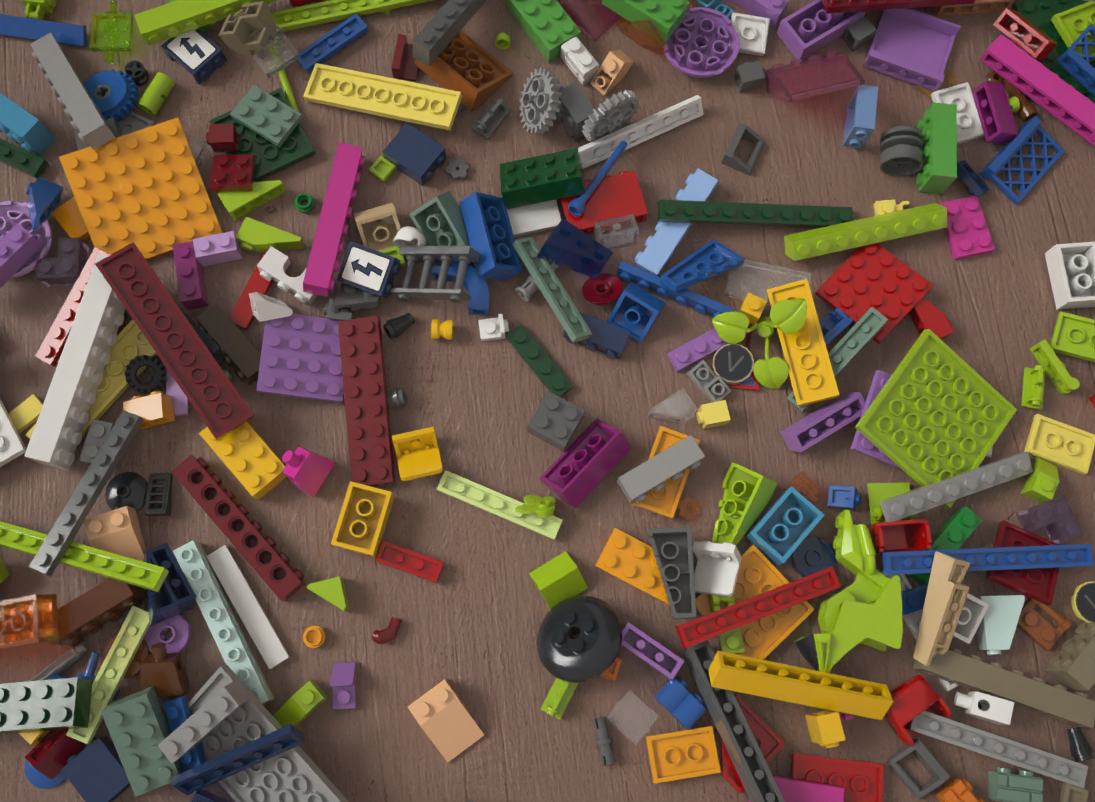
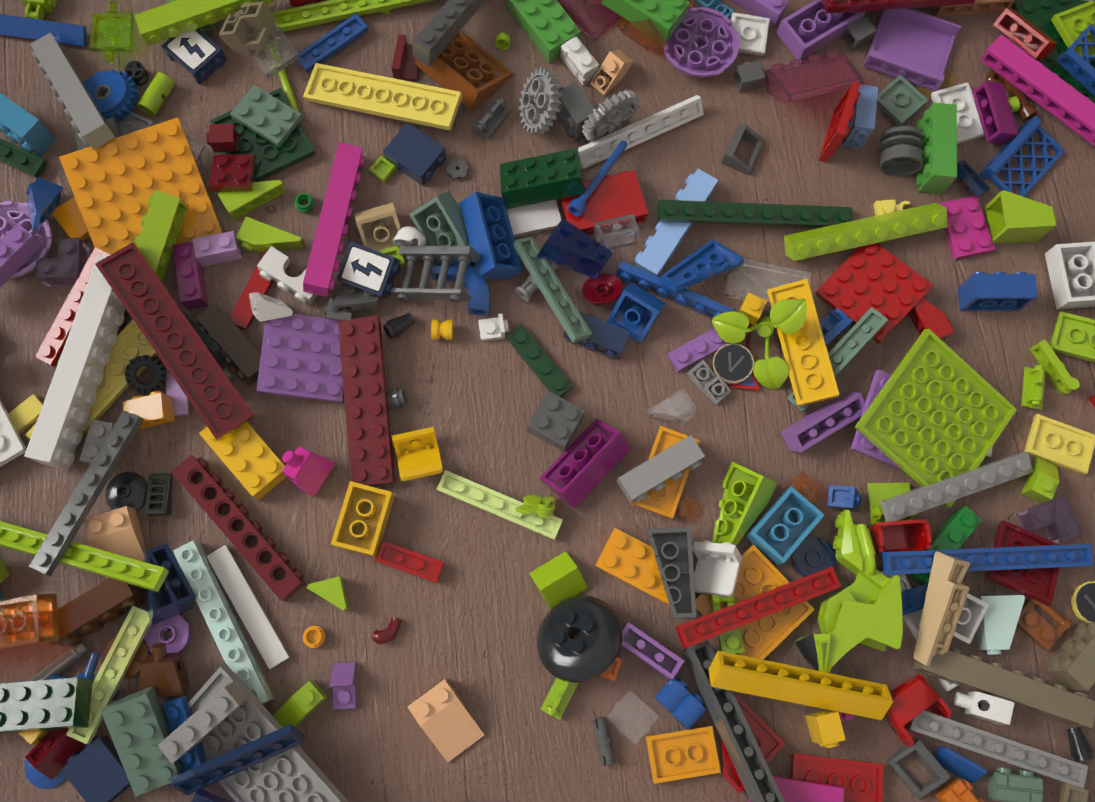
(161, 230): none -> lime brick
(713, 414): light yellow brick -> none
(838, 125): none -> red plate
(900, 100): none -> sand green plate
(958, 764): none -> blue slope
(997, 291): none -> blue brick
(1018, 219): none -> lime slope

